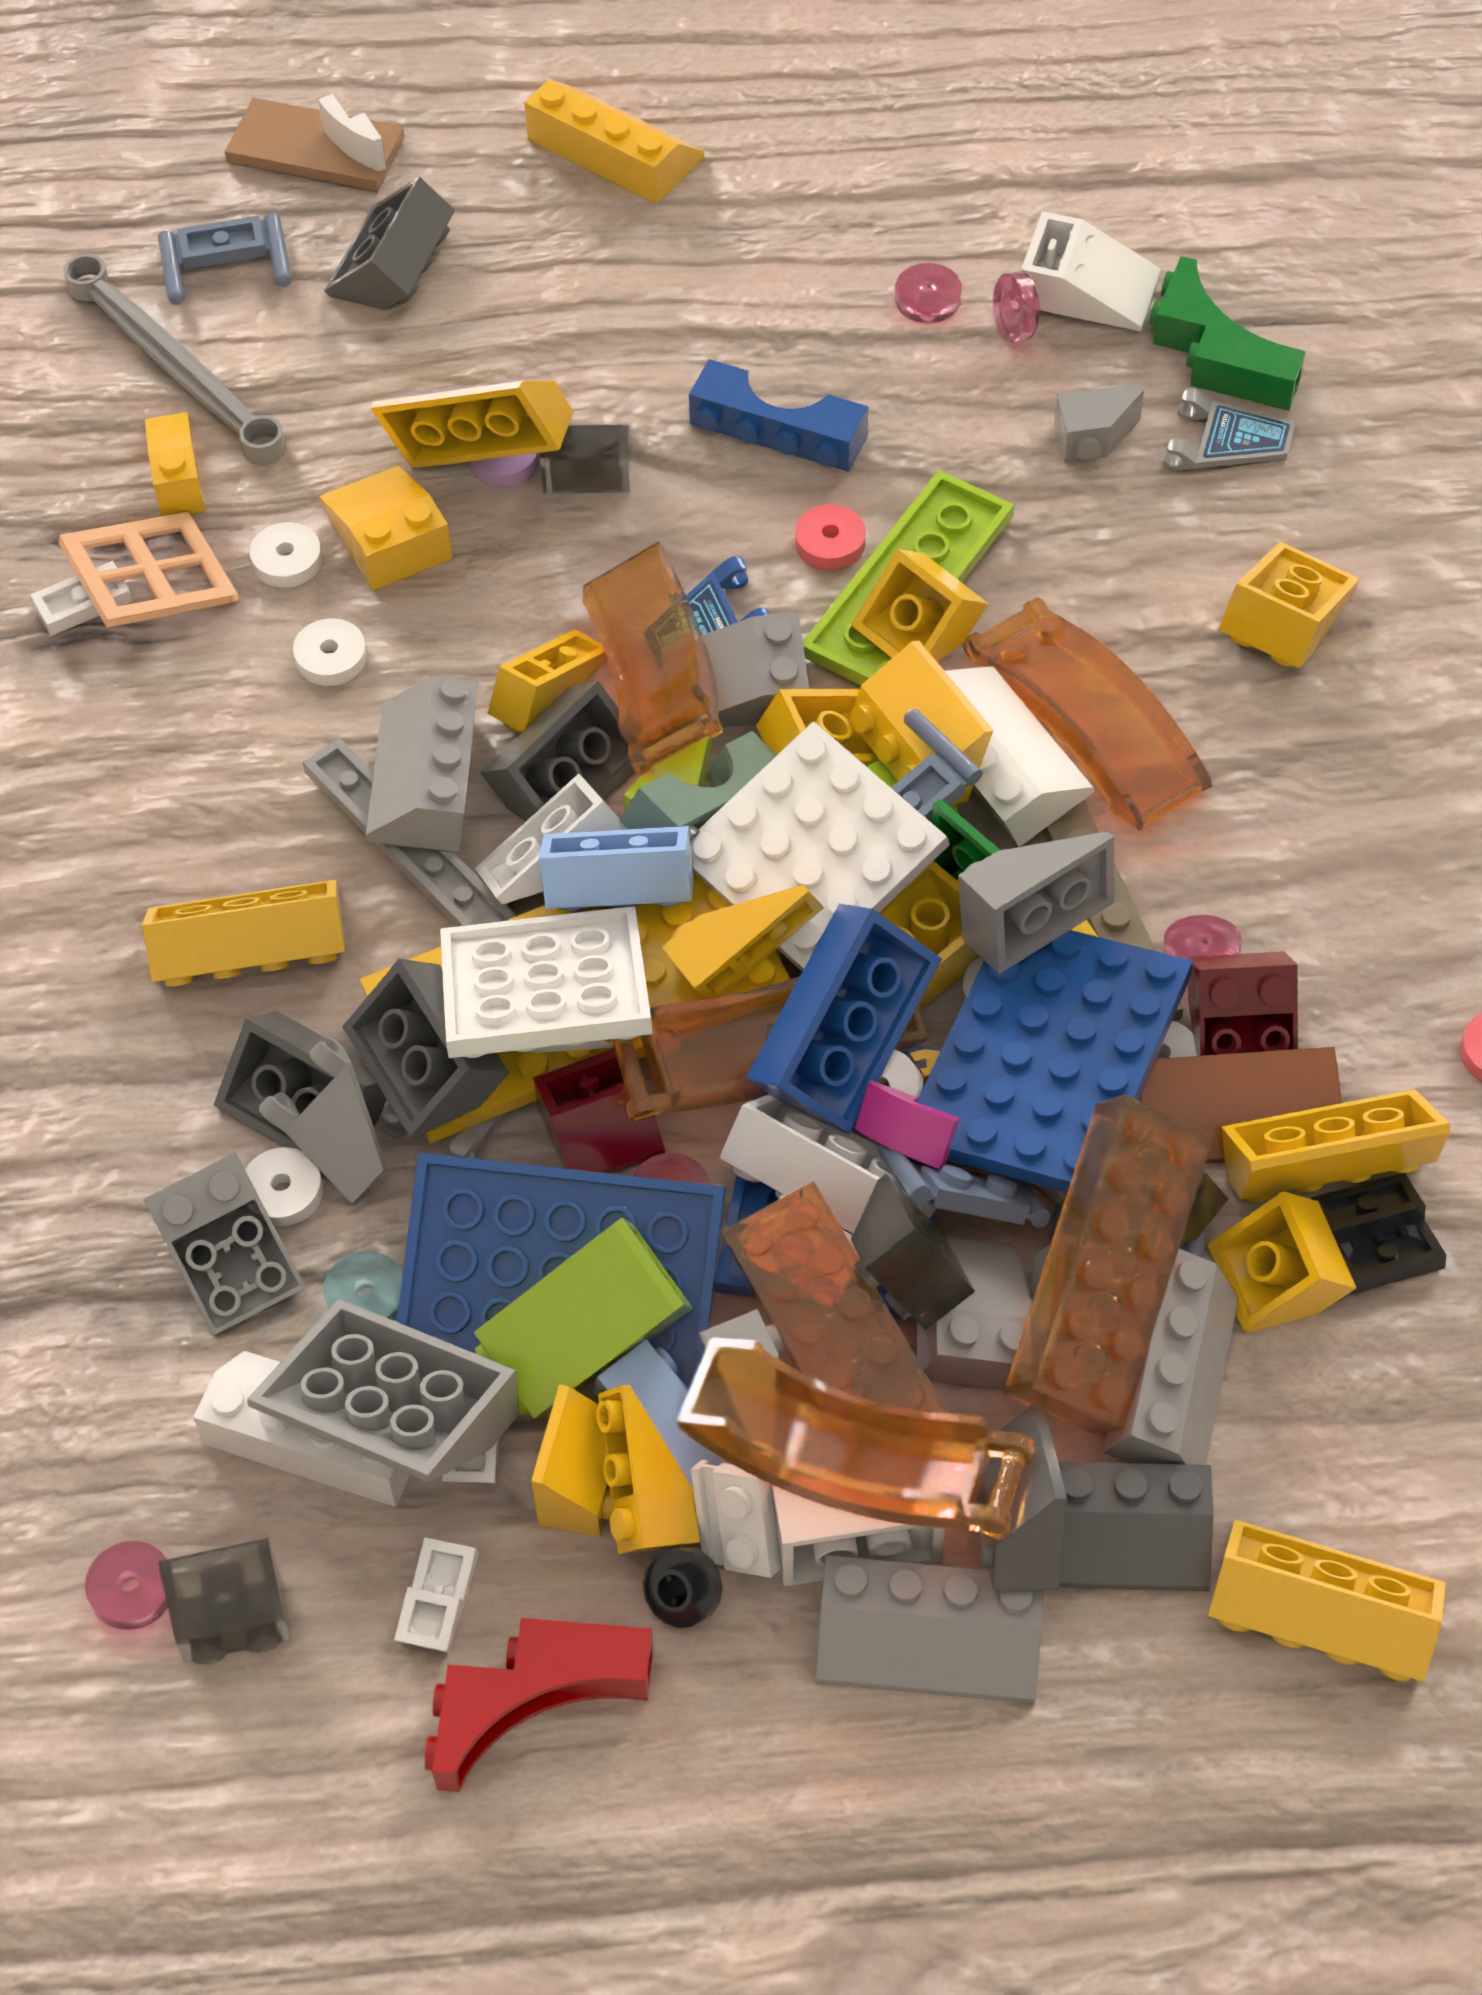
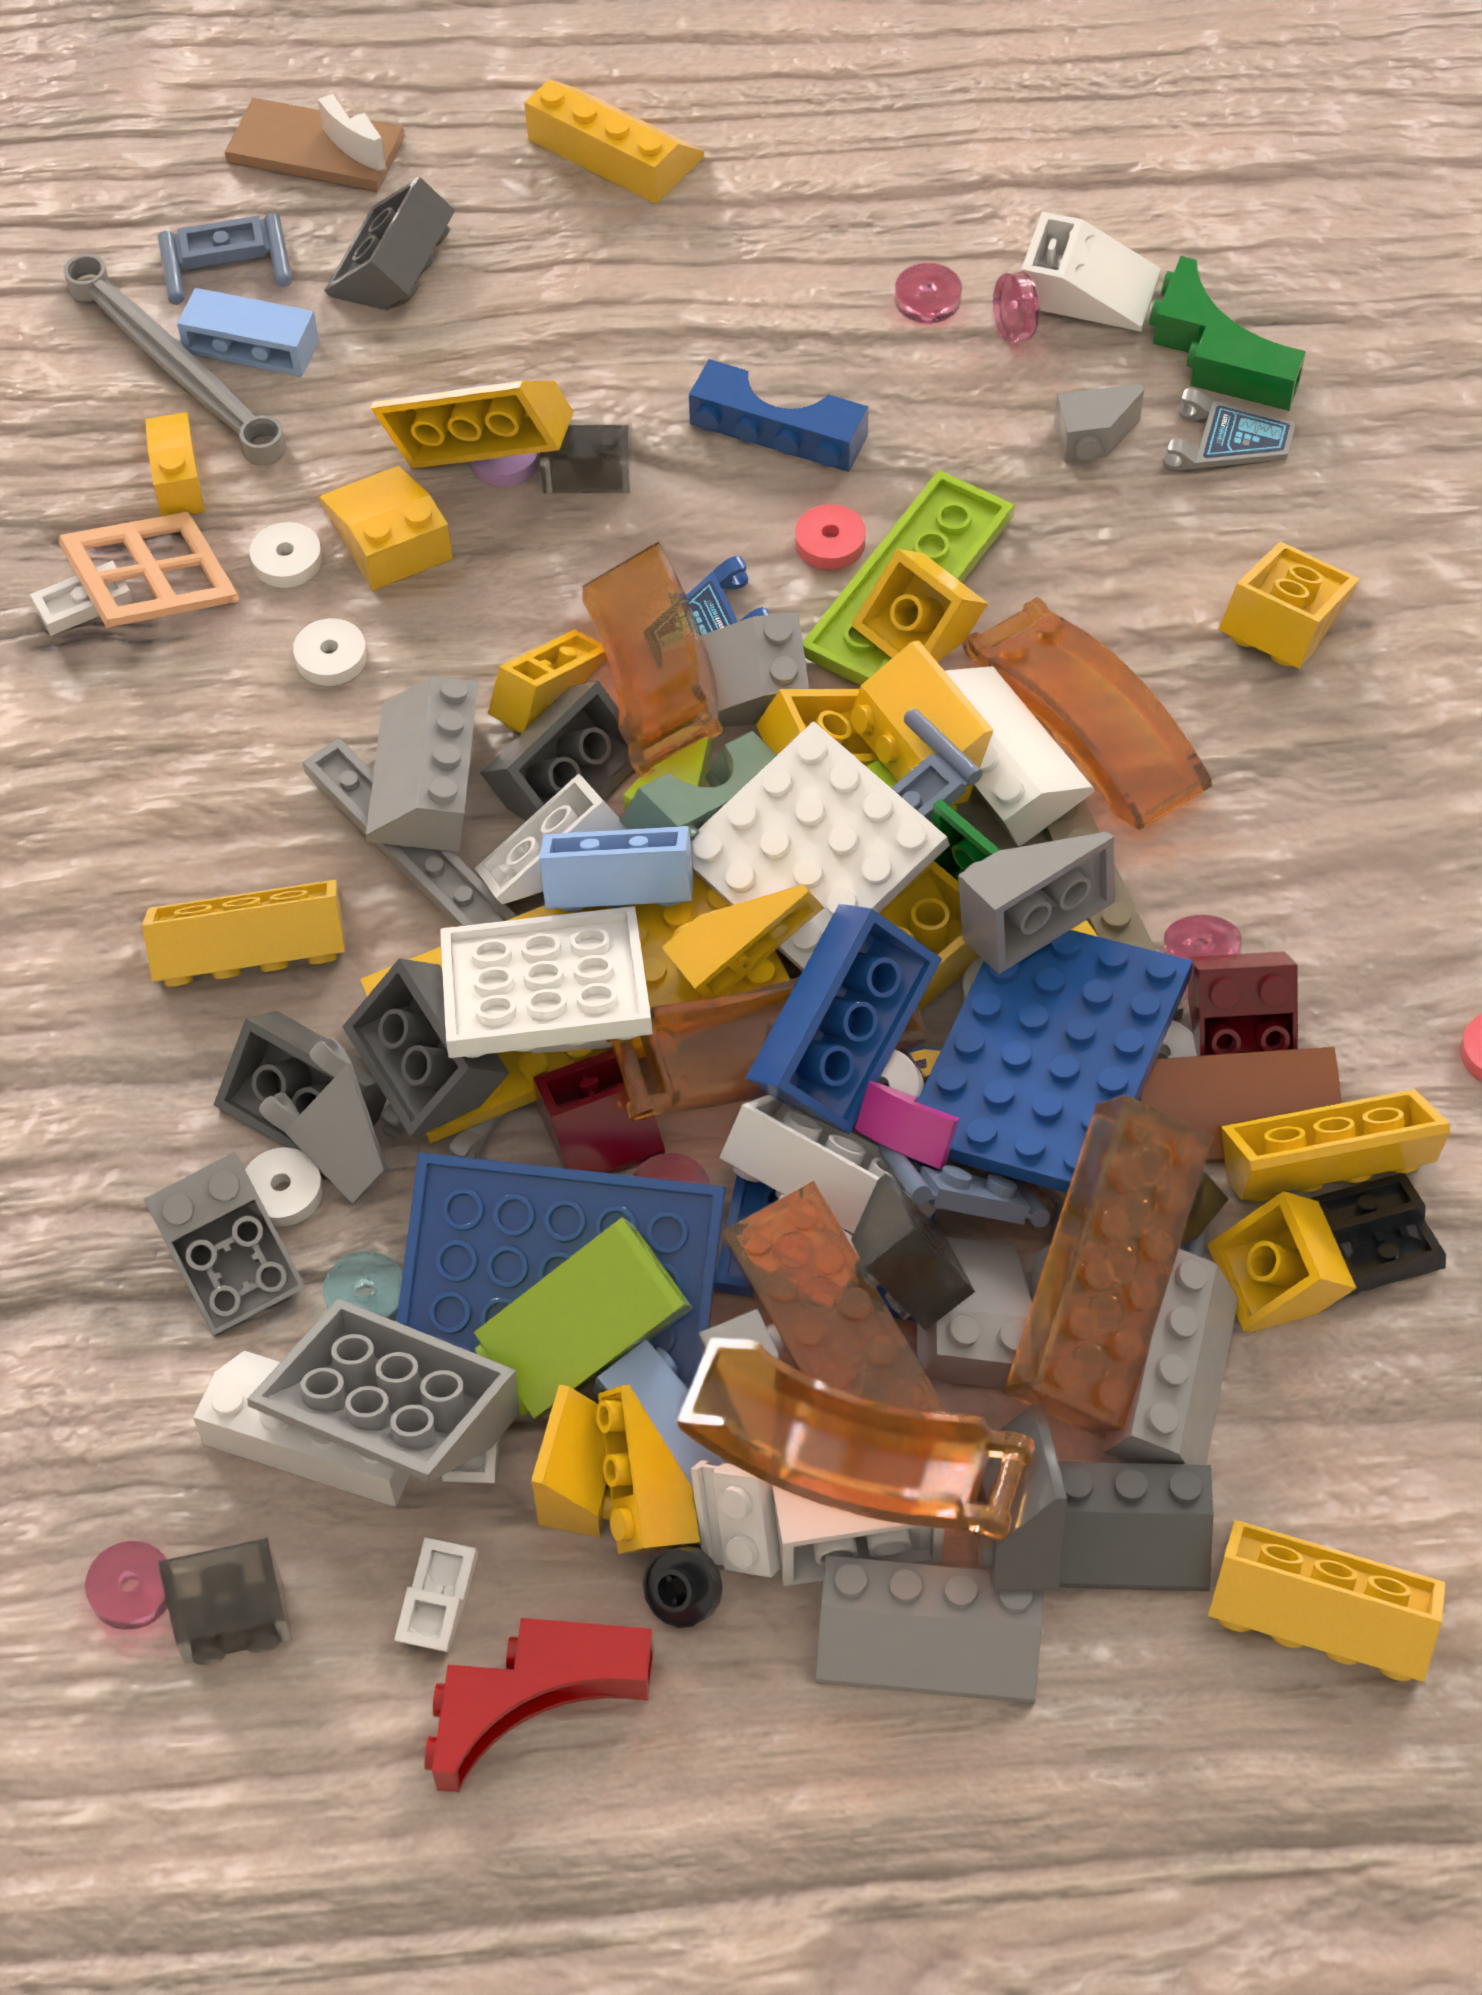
(248, 332): none -> light blue brick

